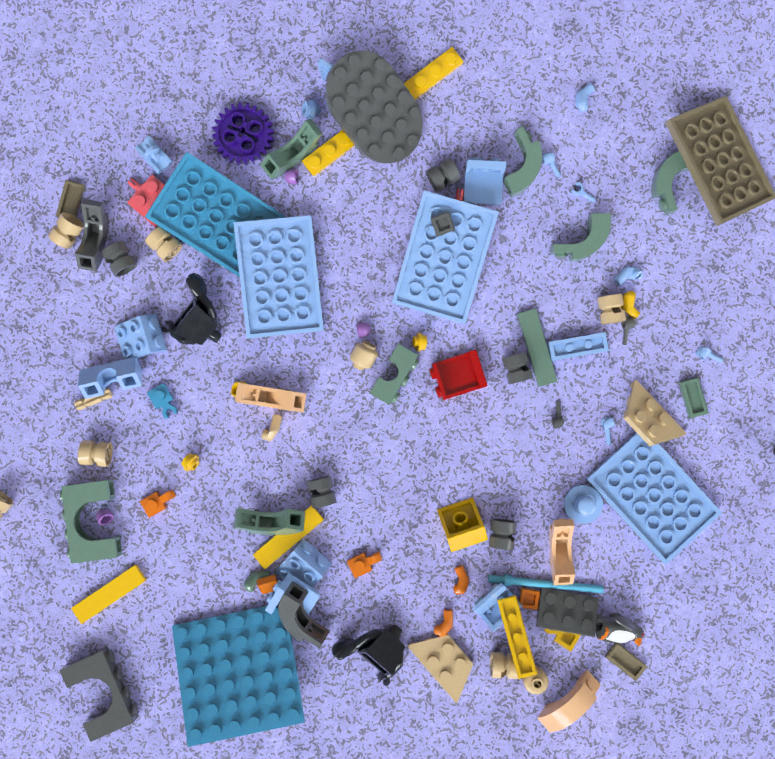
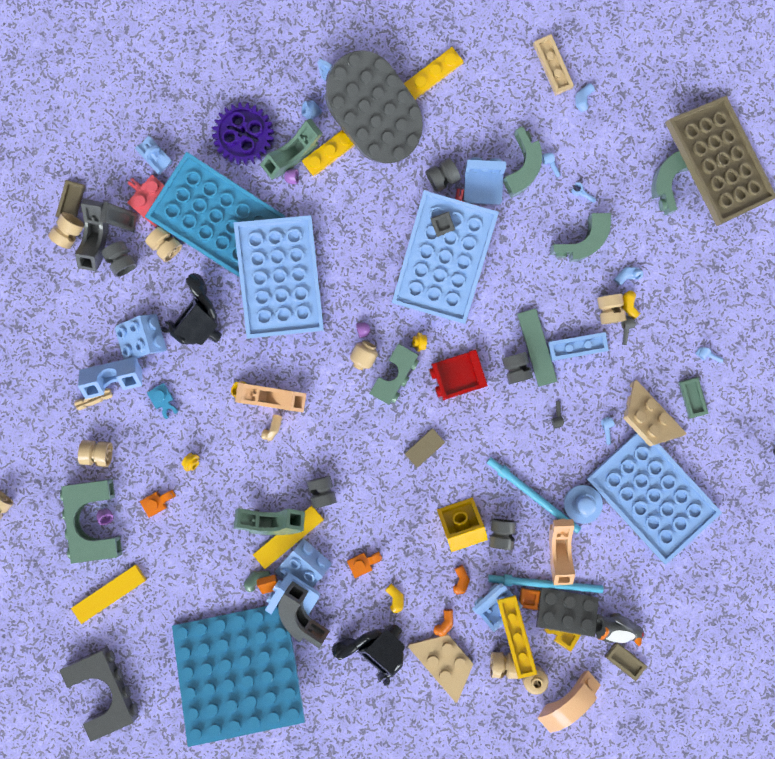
(118, 217): none -> dark grey tile
(397, 598): none -> yellow arm
(424, 447): none -> dark tan tile
(504, 472): none -> medium azure bar
(553, 64): none -> tan plate

